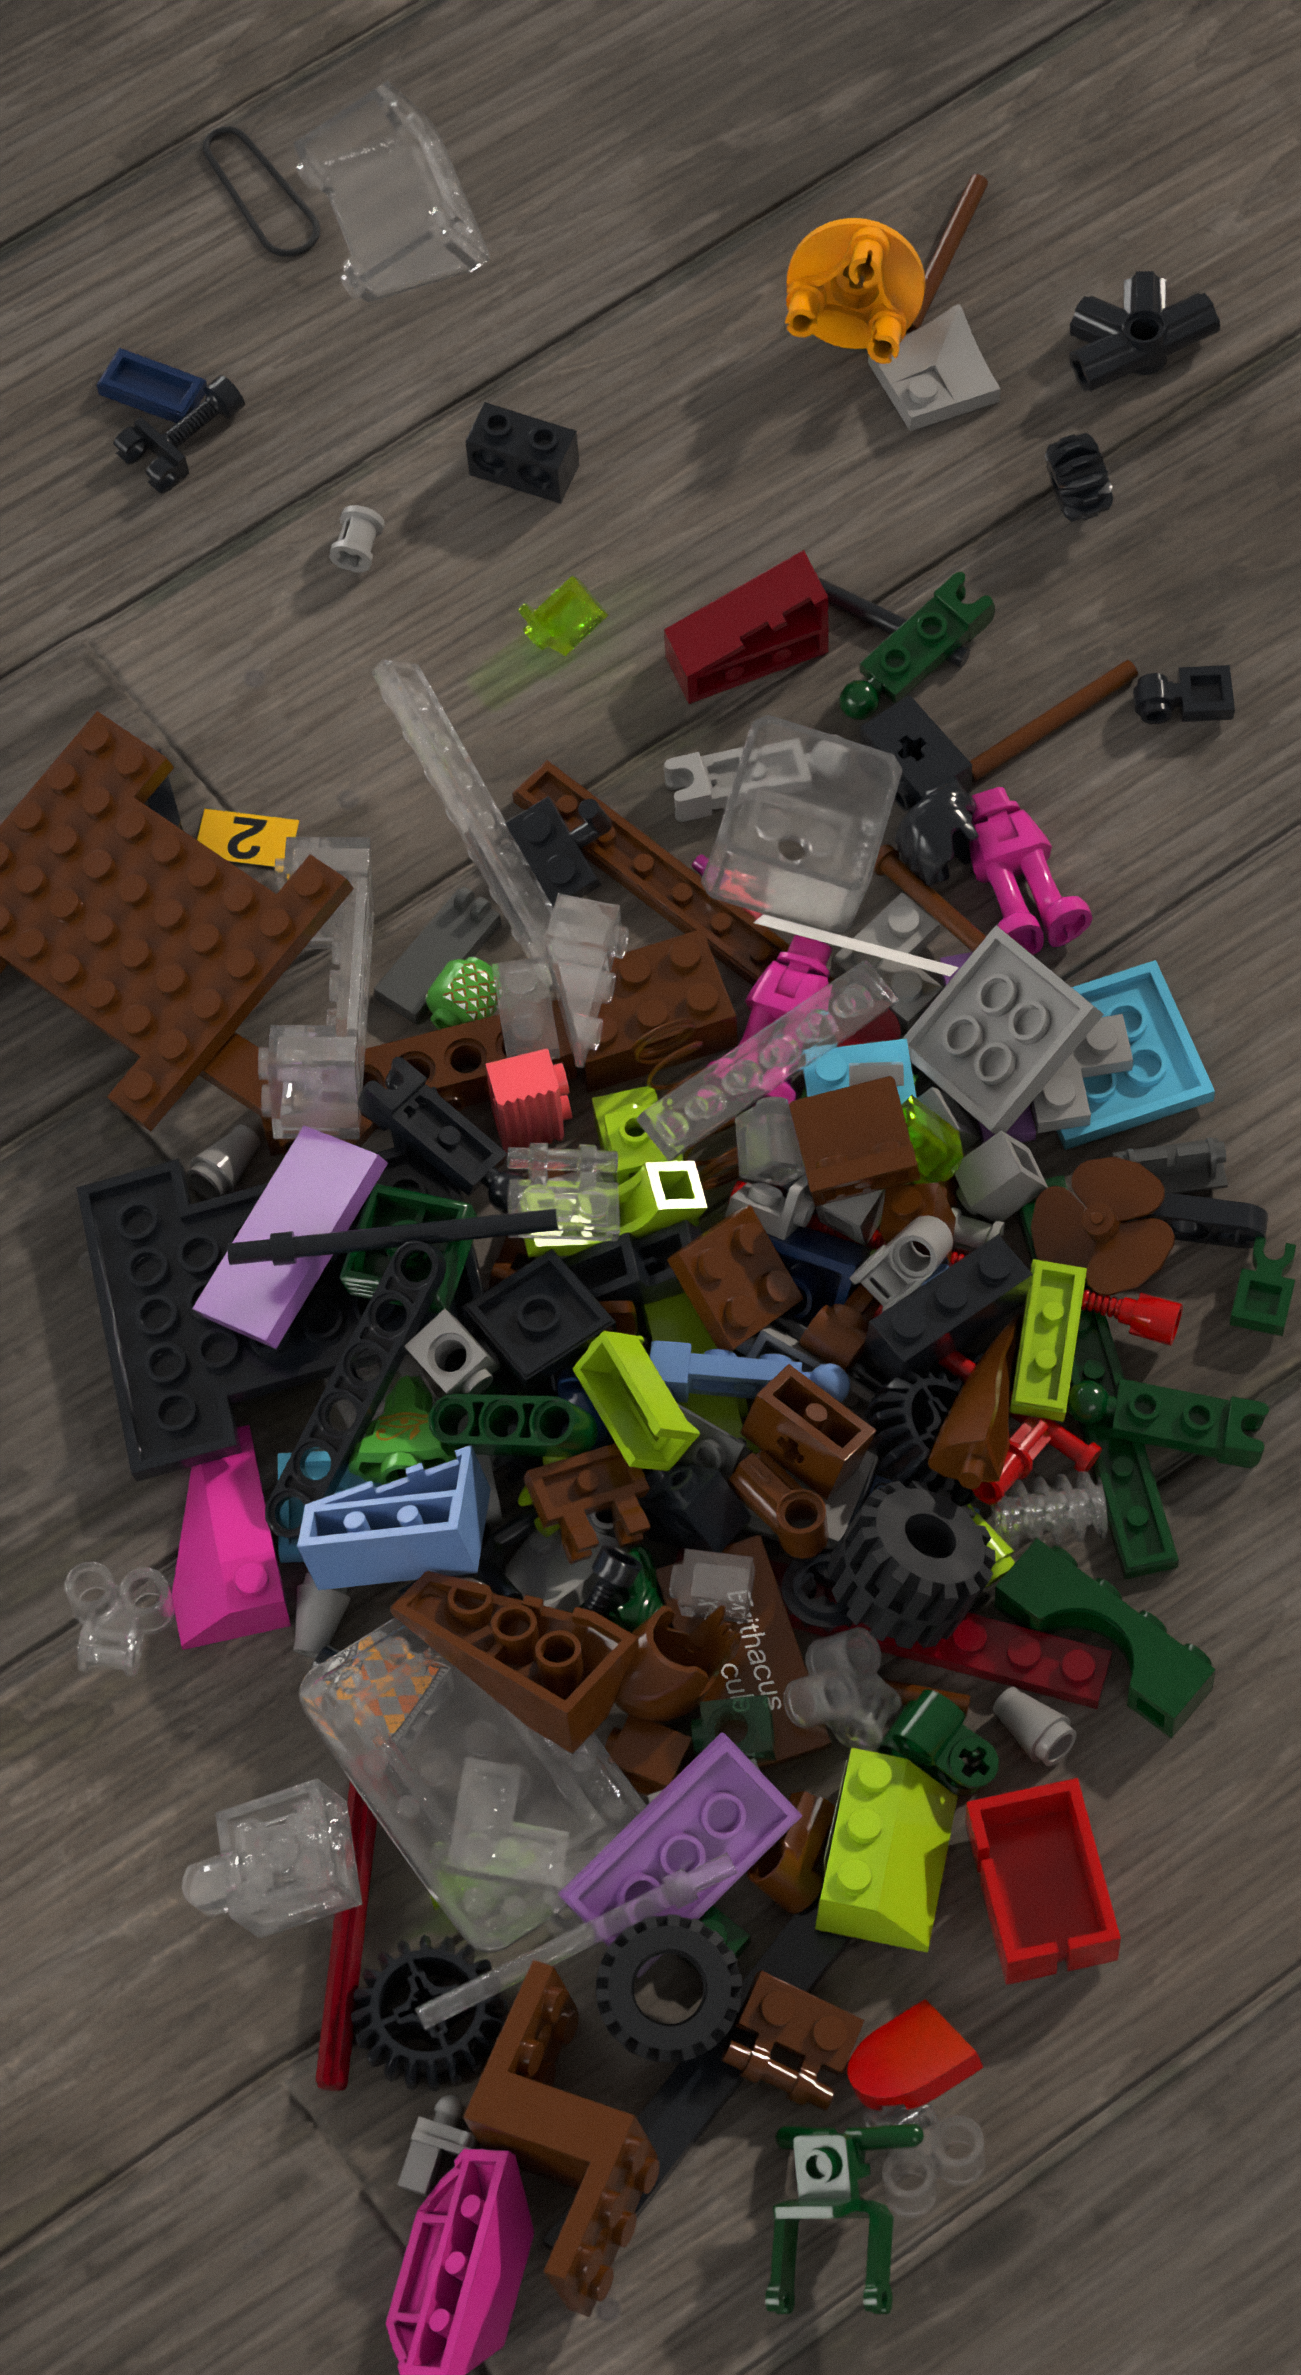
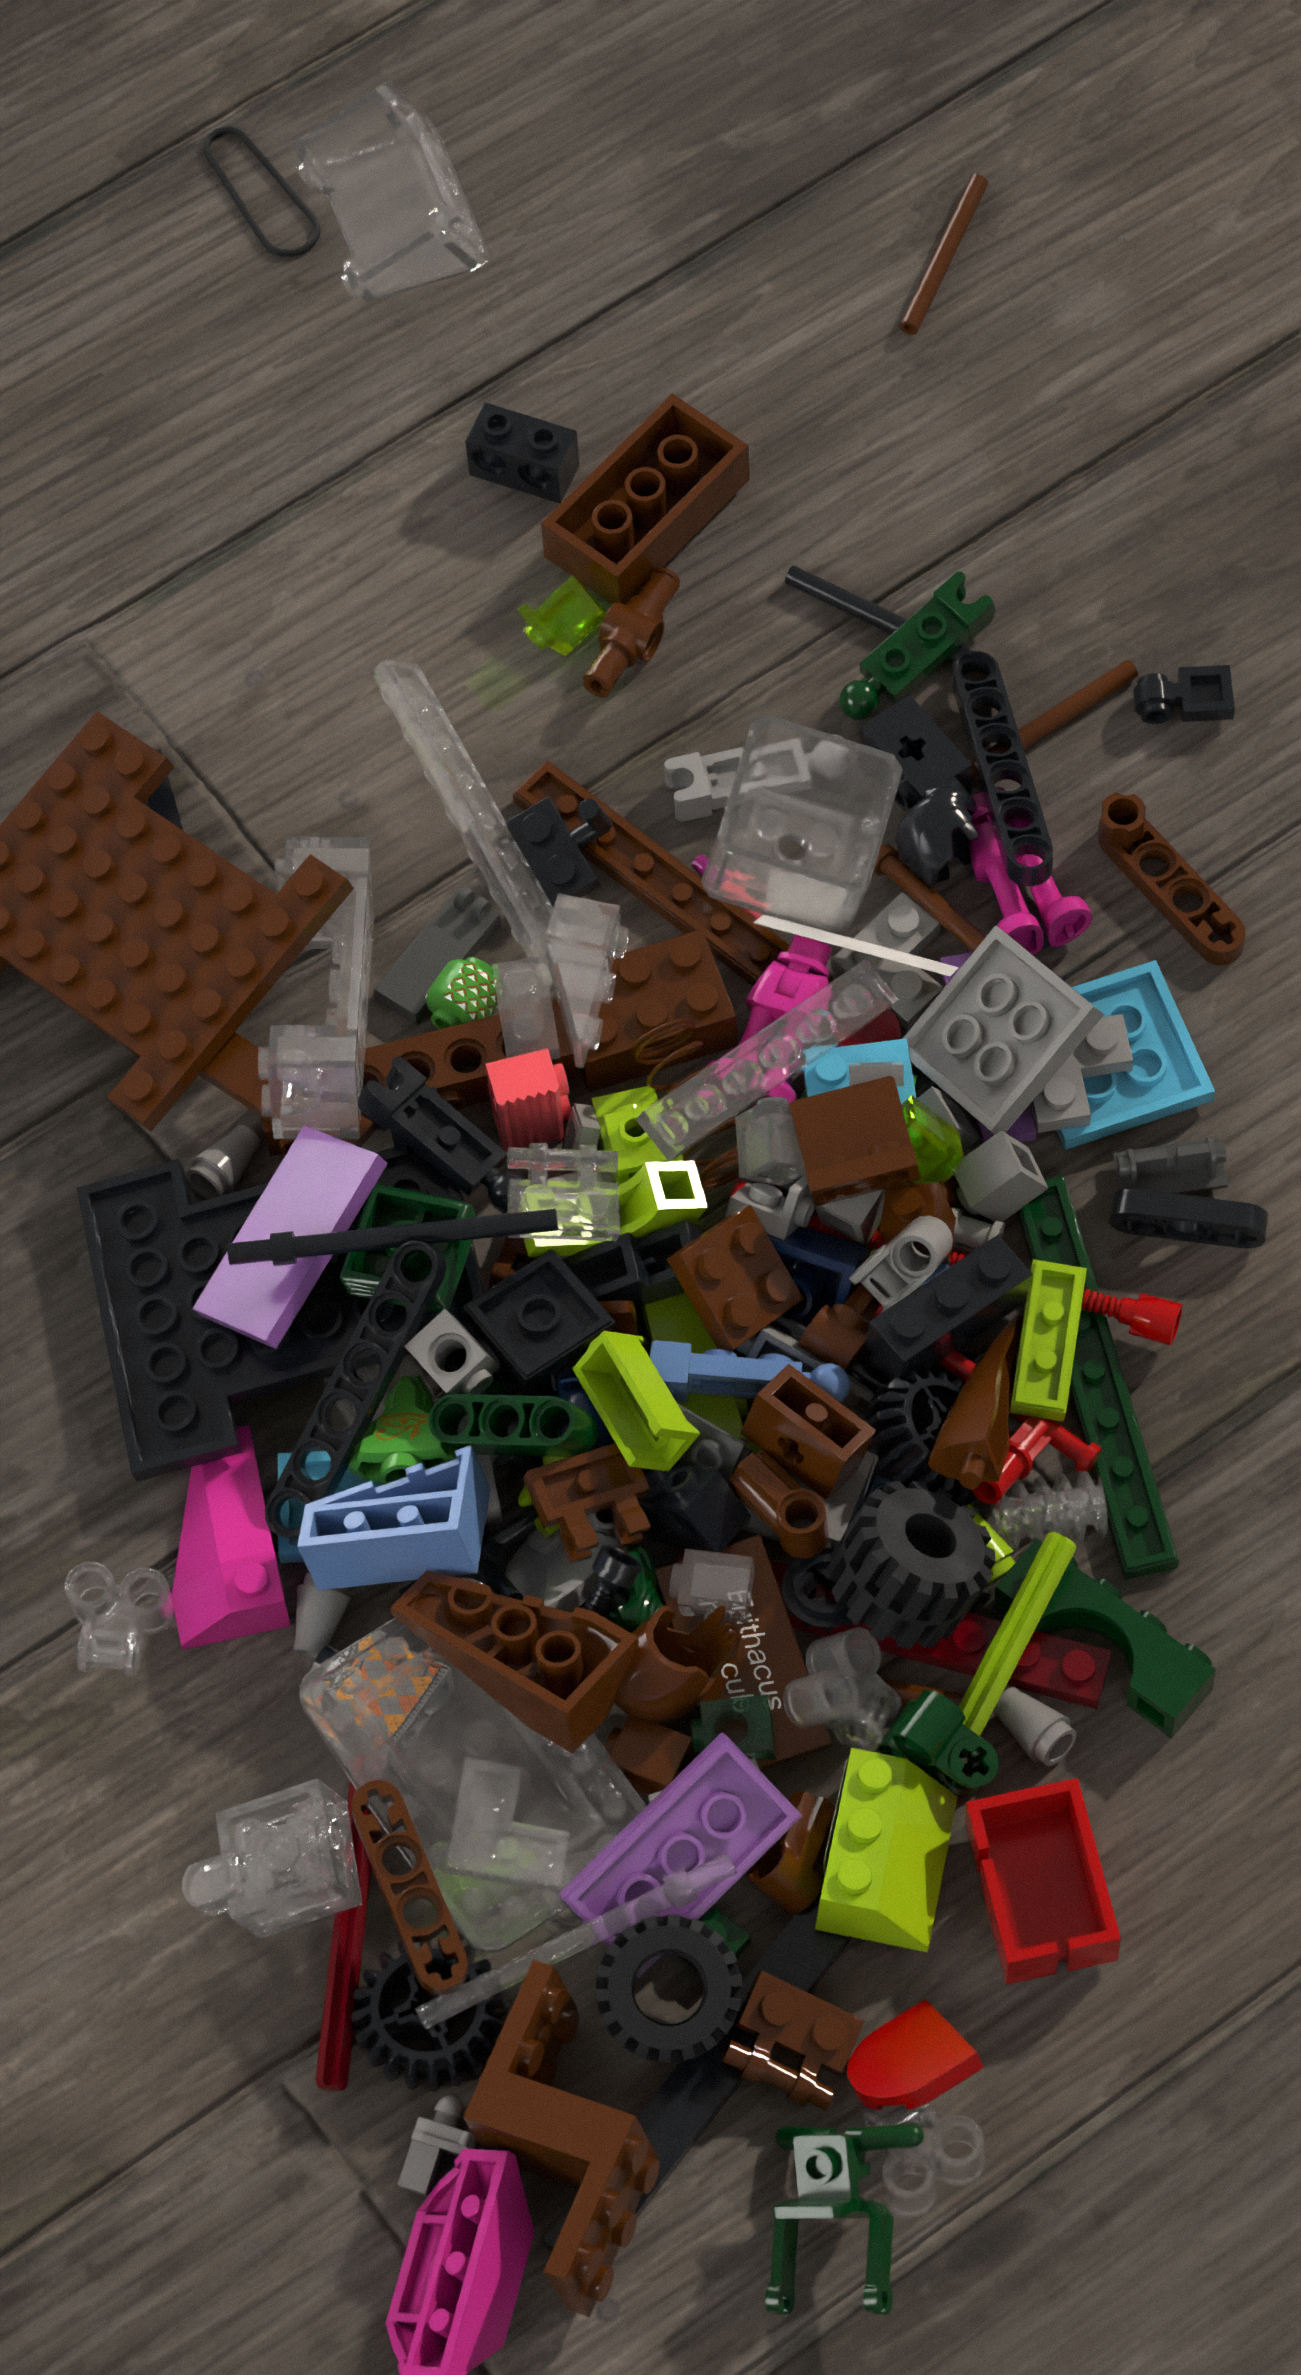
(151, 386): dark blue tile -> none
(171, 464): black bar -> none
(246, 836): yellow sticker -> none
(356, 538): light grey bush -> none
(405, 1888): none -> reddish brown beam
(581, 1127): none -> light grey tile
(631, 632): none -> reddish brown pin
(645, 500): none -> reddish brown brick
(751, 631): dark red wedge -> none
(855, 287): light orange piece -> none
(938, 372): light grey plate -> none
(1005, 766): none -> black beam
(1016, 1630): none -> lime axle
(1079, 477): black gear -> none
(1094, 1237): reddish brown piece -> none
(1125, 824): none -> reddish brown beam
(1137, 335): black piece -> none
(1174, 1419): dark green plate -> none
(1264, 1294): dark green plate -> none

